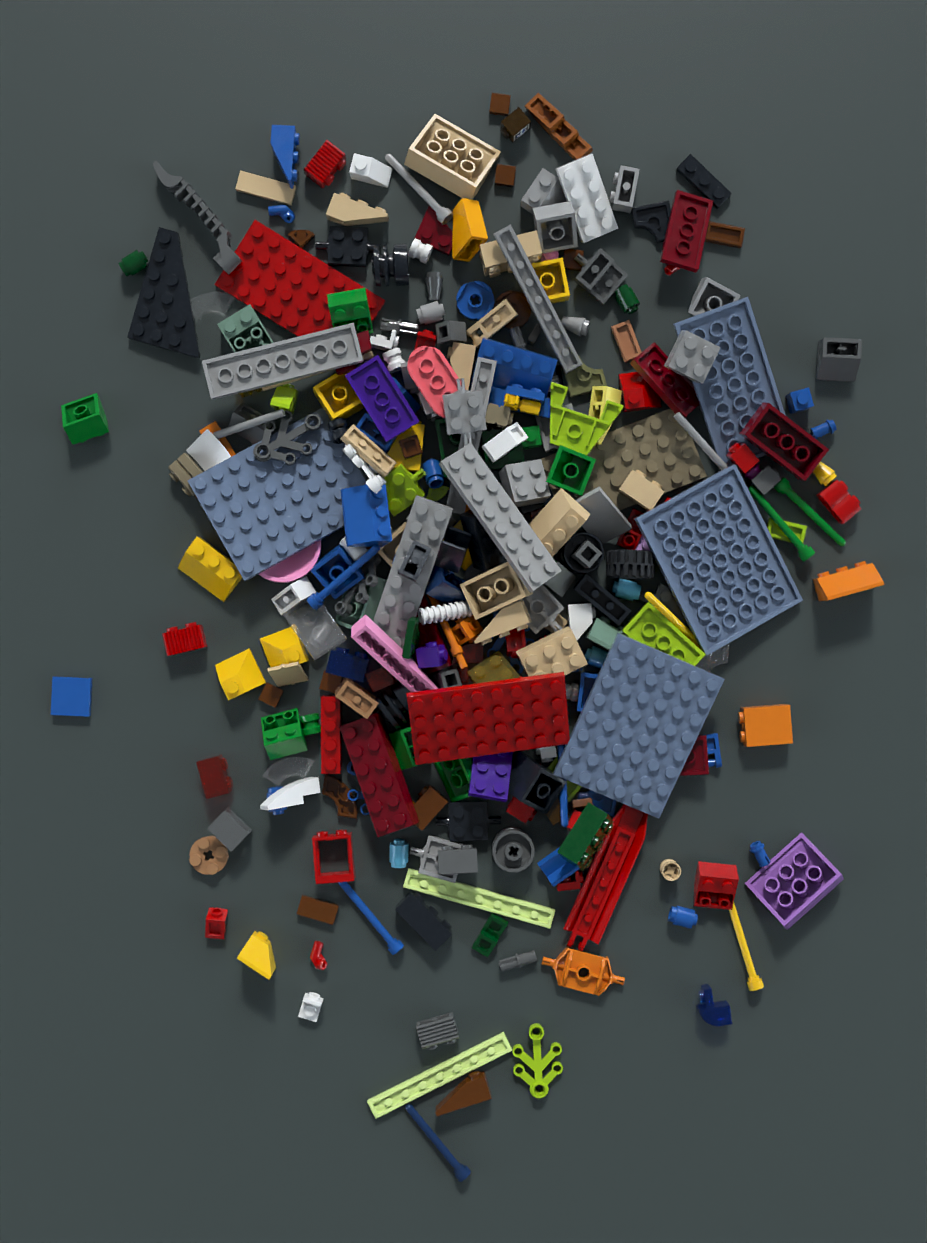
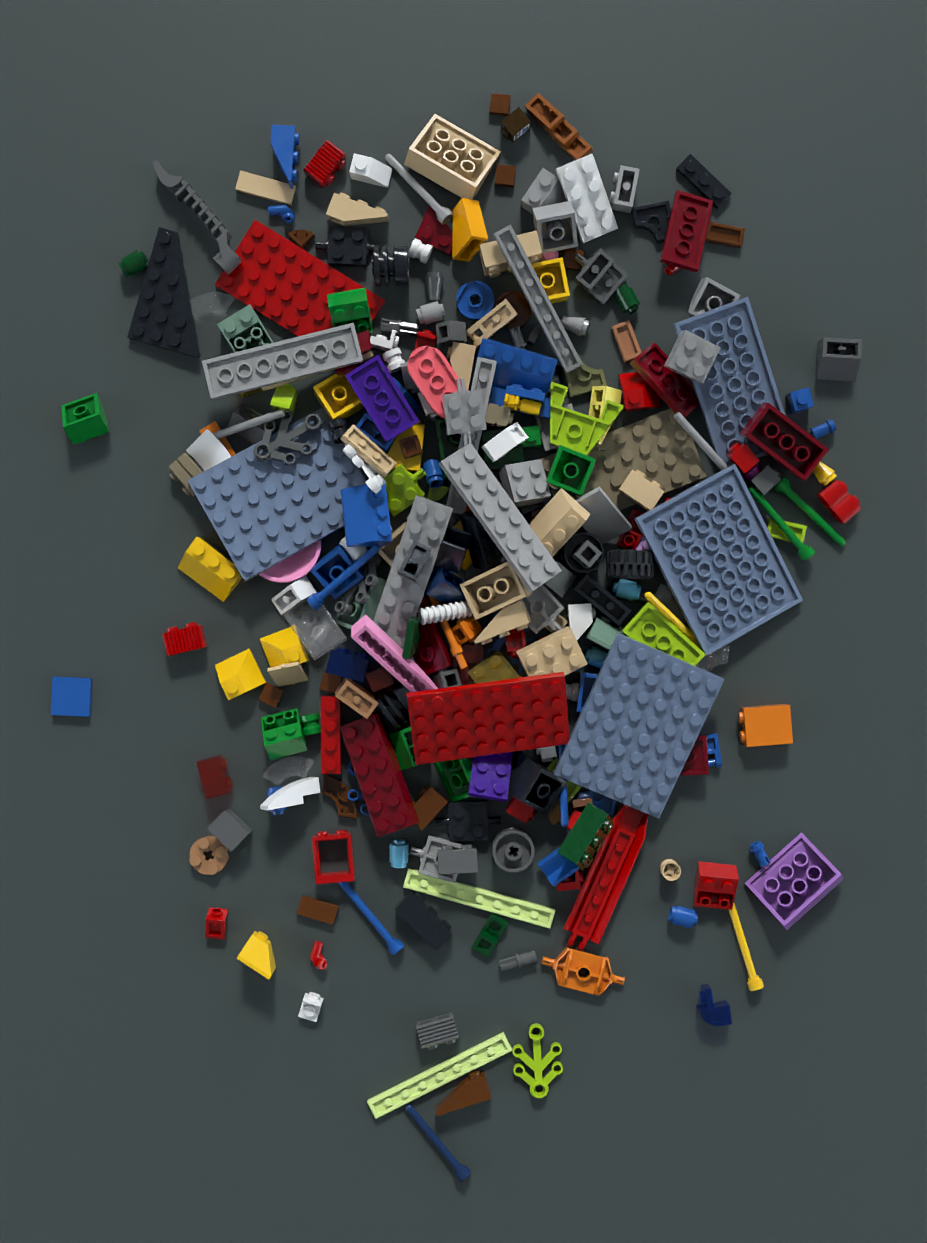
(431, 655): dark purple brick -> none
(847, 581): orange slope -> none

